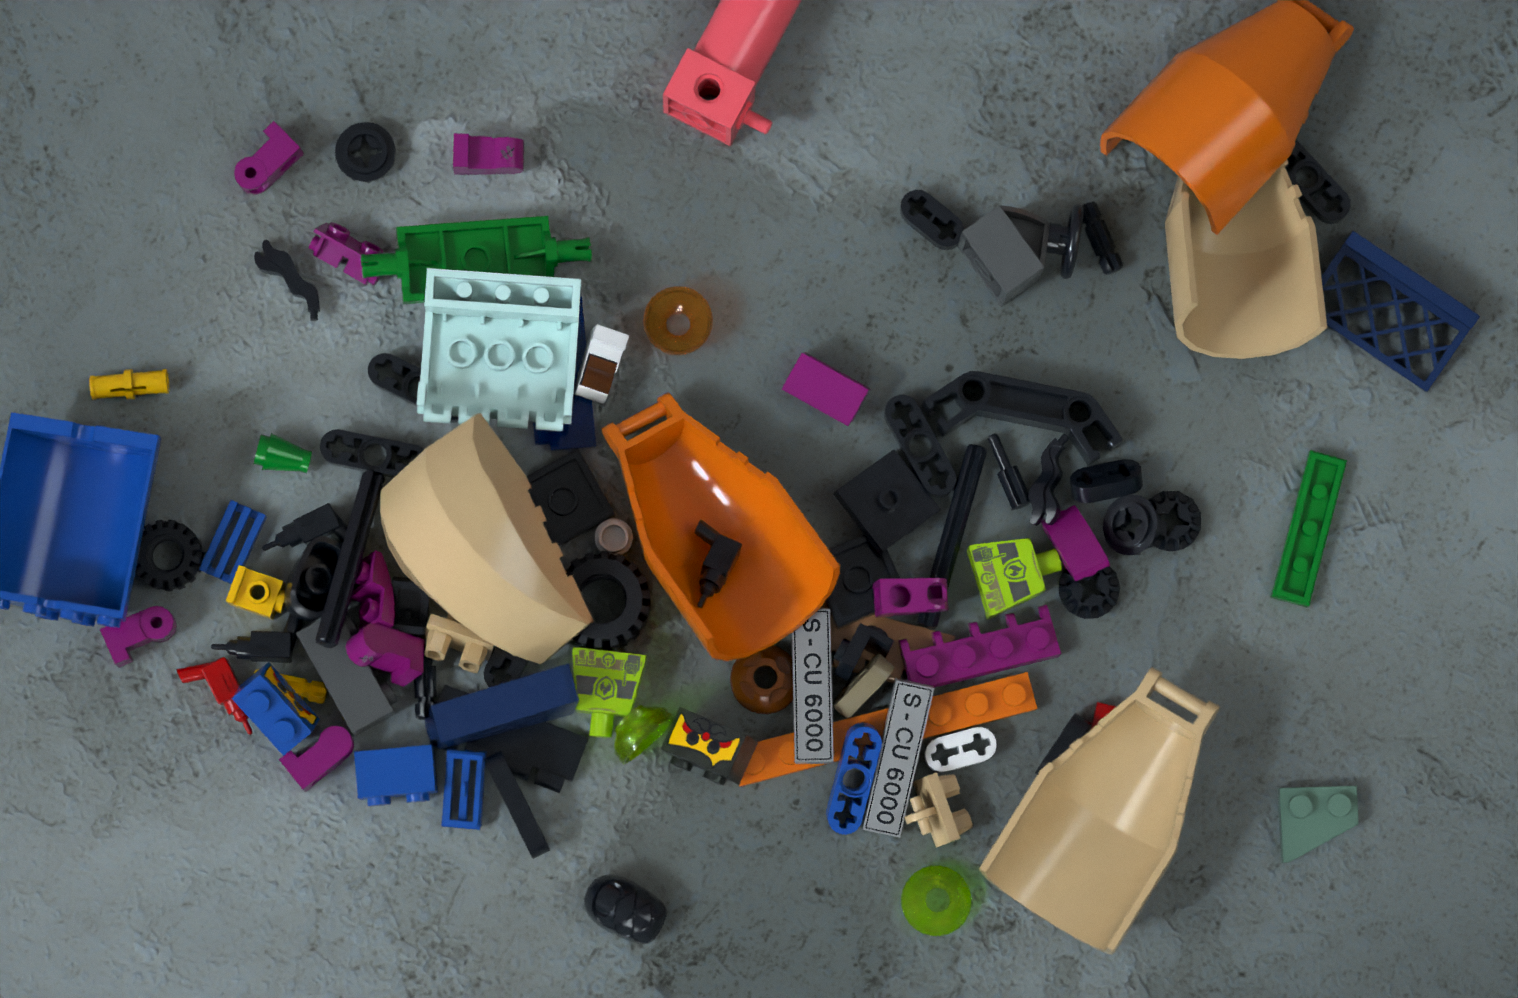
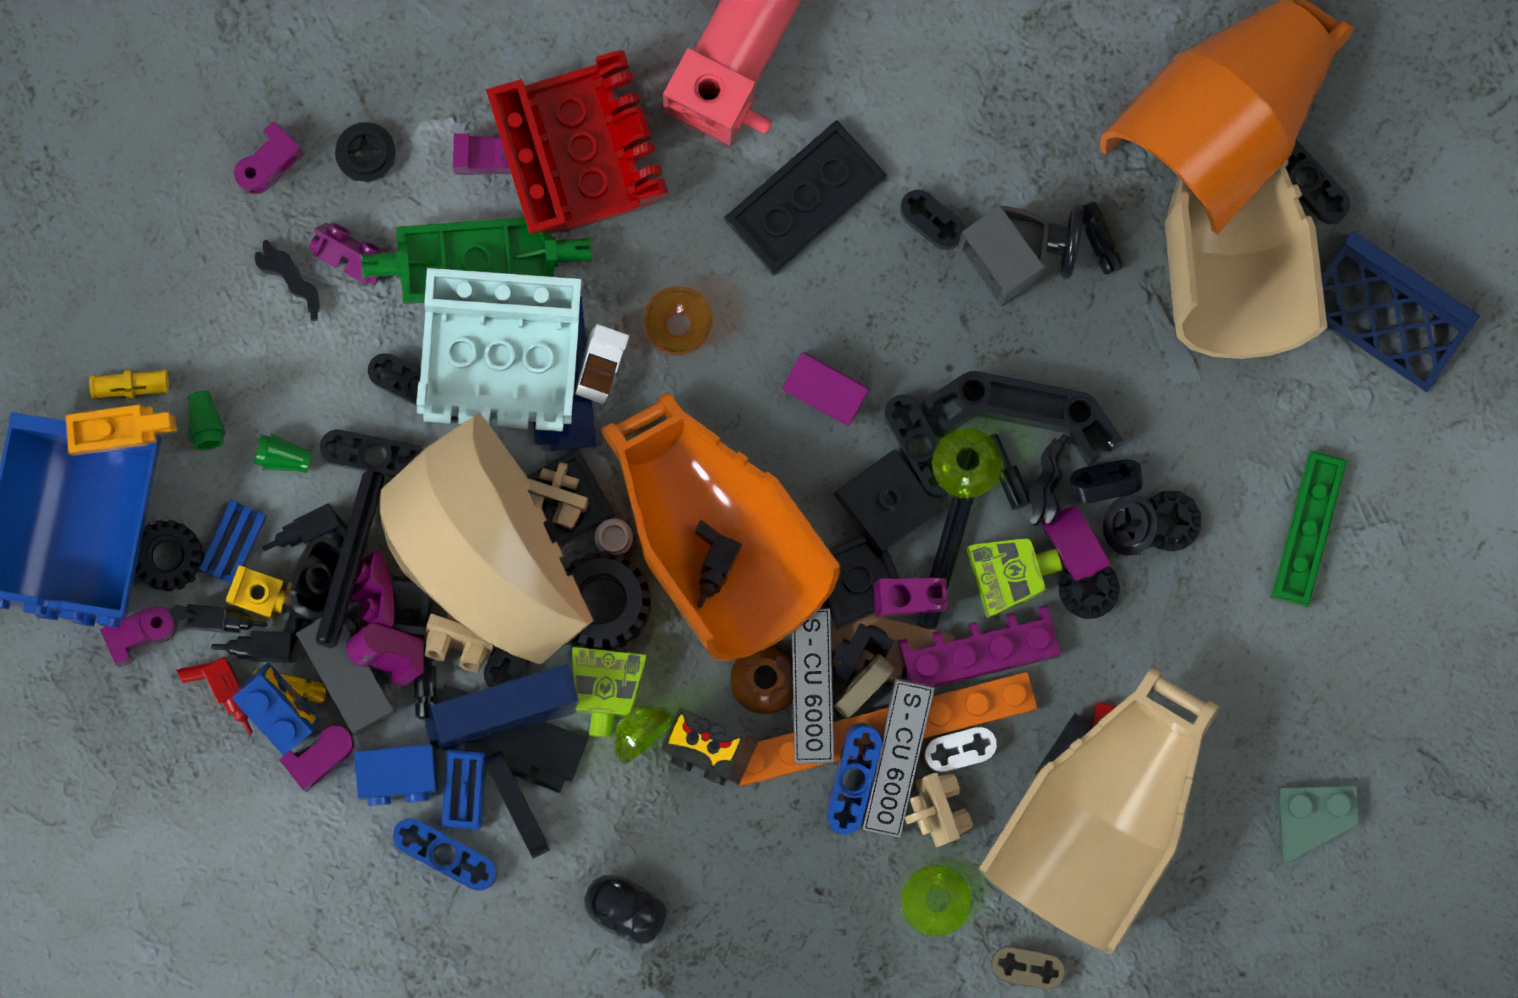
(116, 429): none -> light orange hinge
(204, 422): none -> green cone
(214, 618): none -> black piece
(424, 832): none -> blue beam
(569, 504): none -> tan hips
(577, 146): none -> red slope
(805, 197): none -> black tile
(959, 481): none -> clear neon green piece
(1025, 977): none -> dark tan beam

